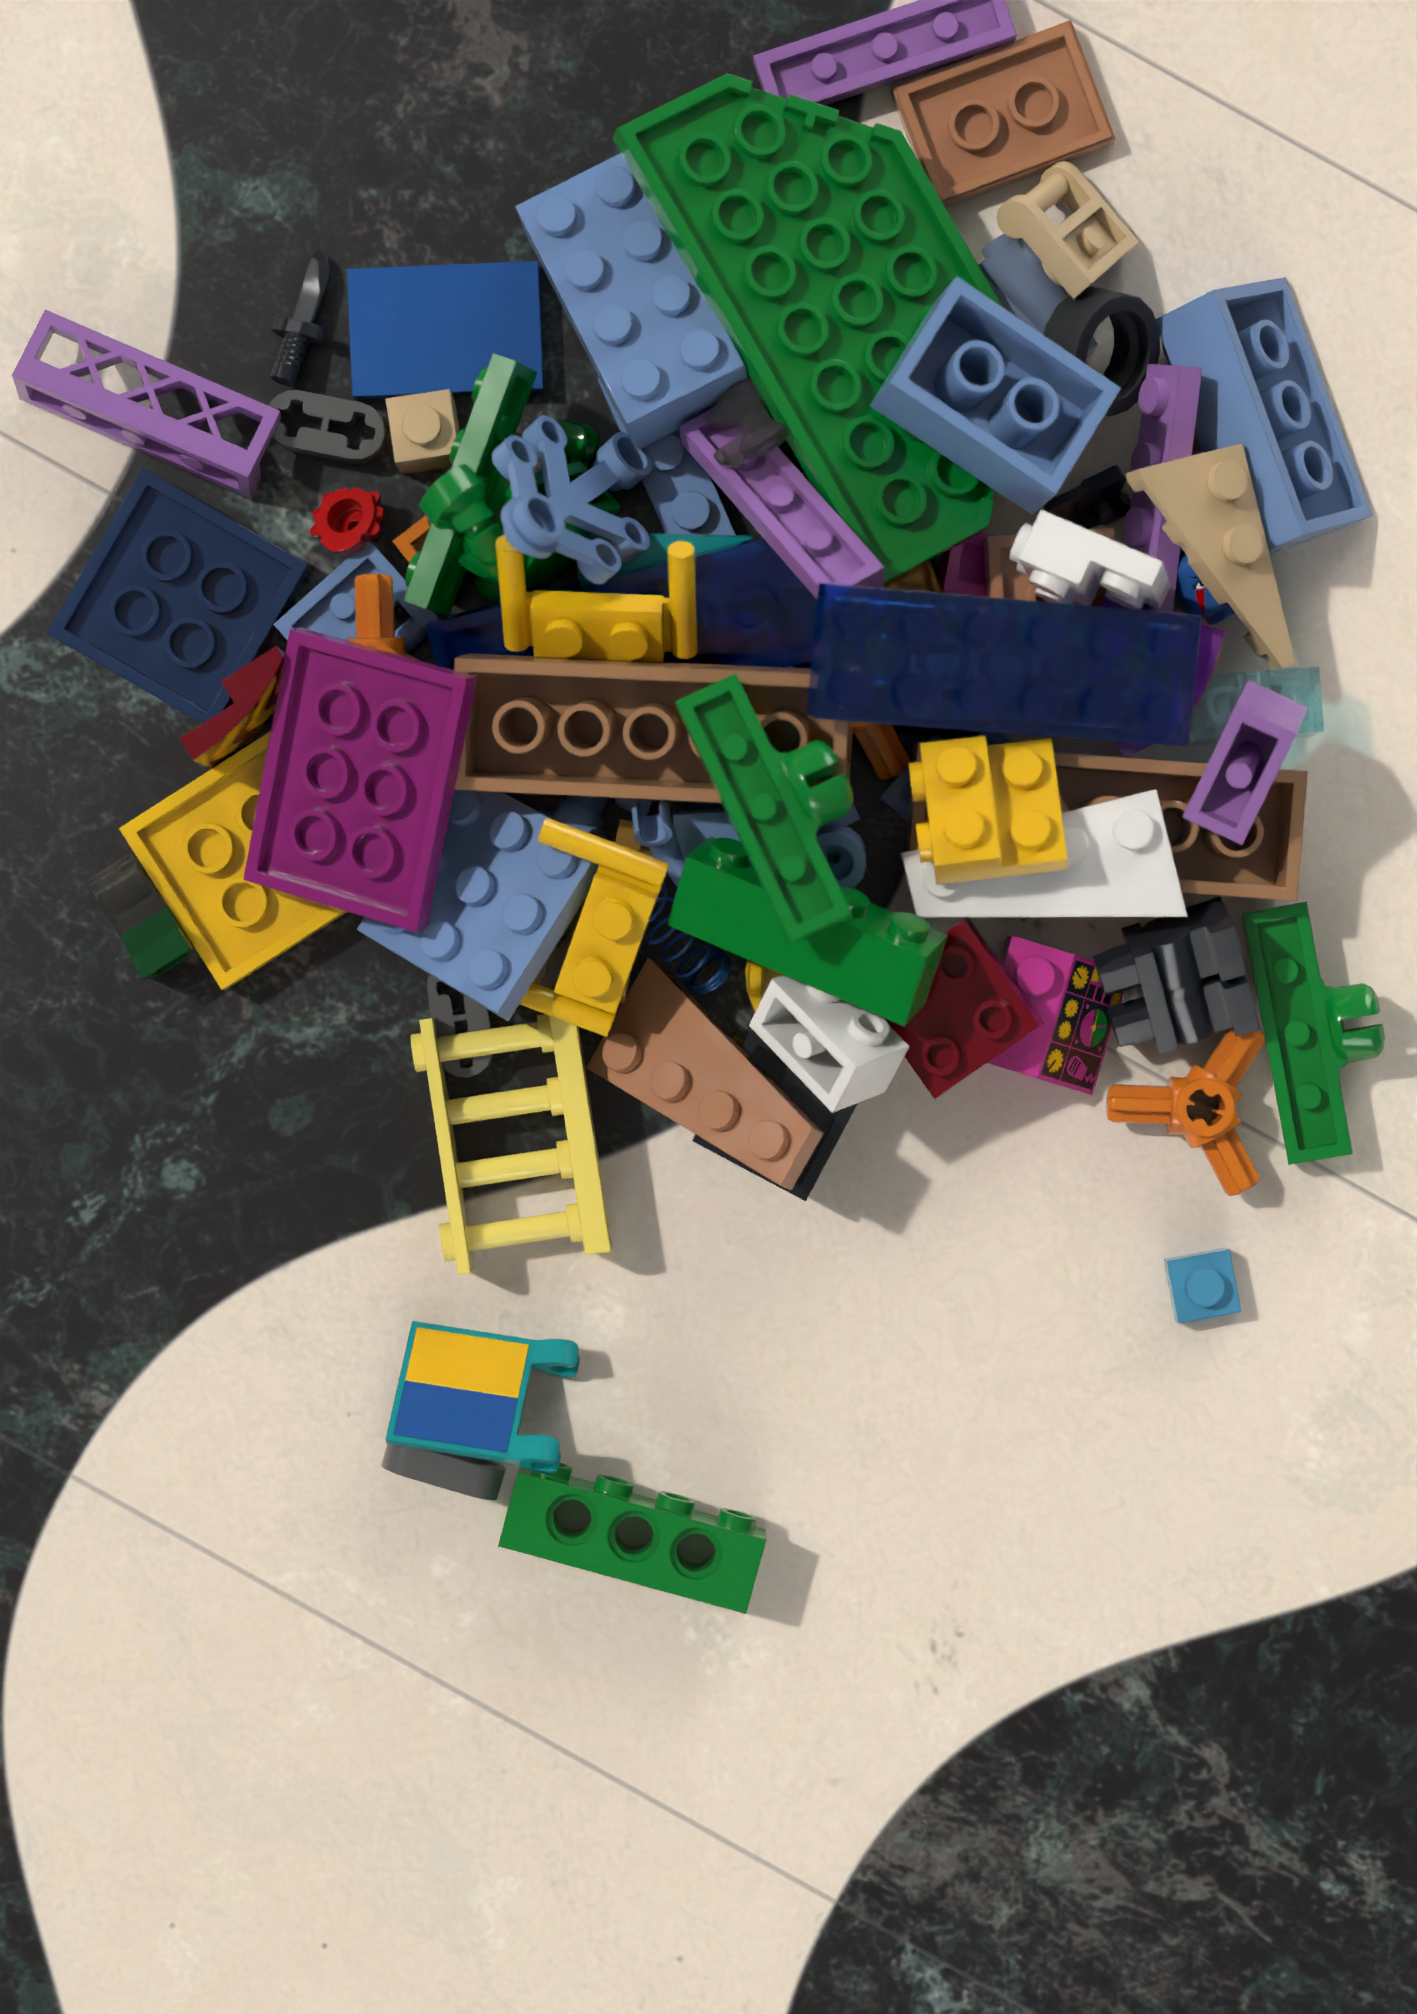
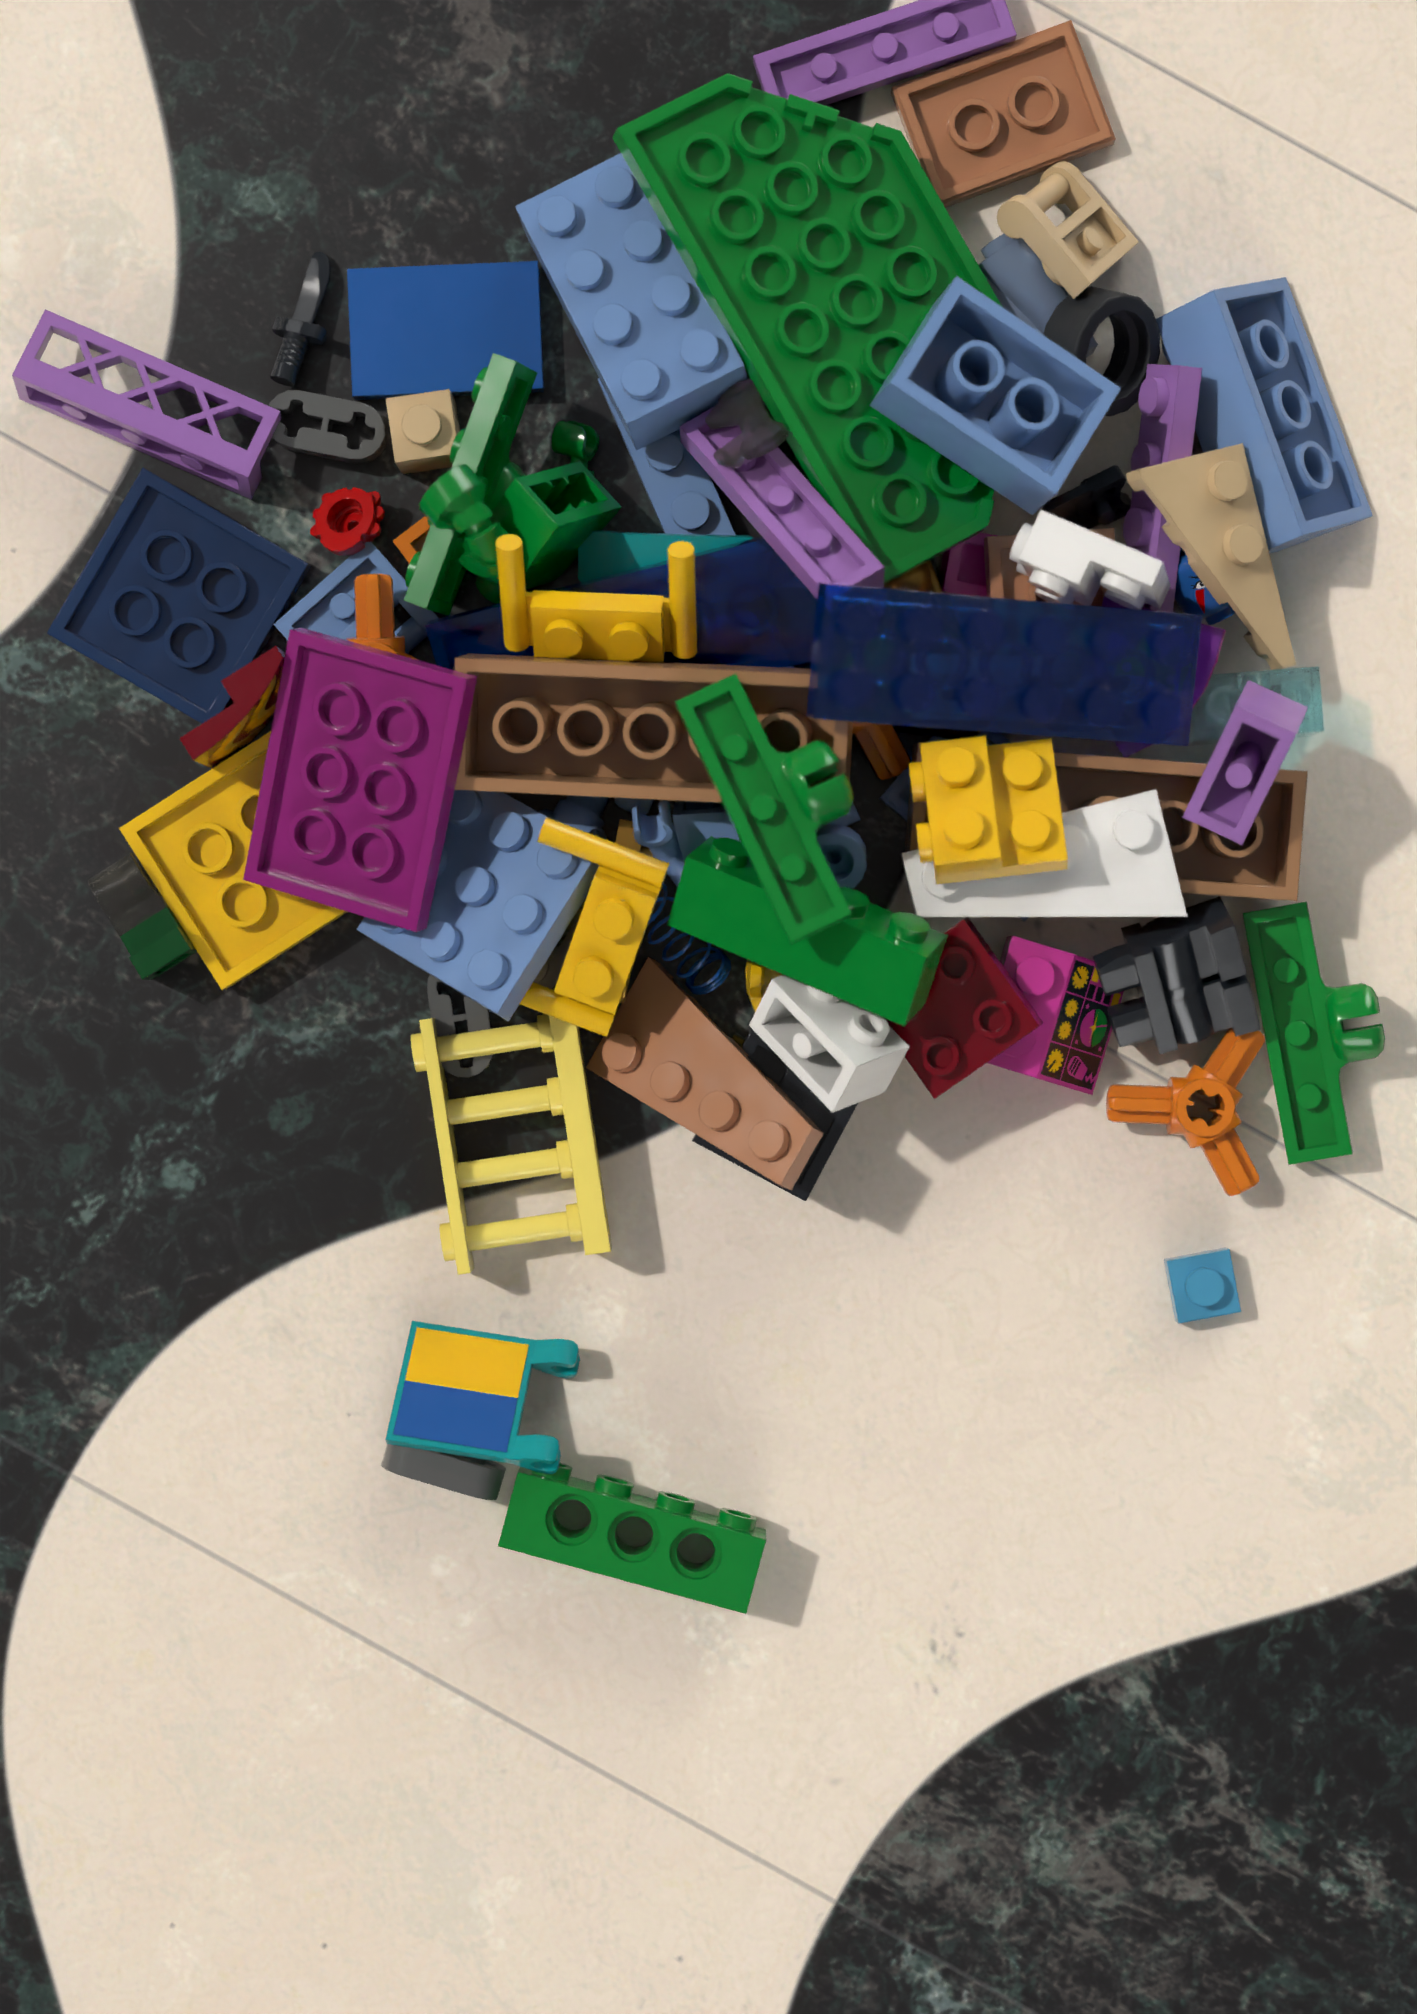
(536, 522): medium blue plant -> none

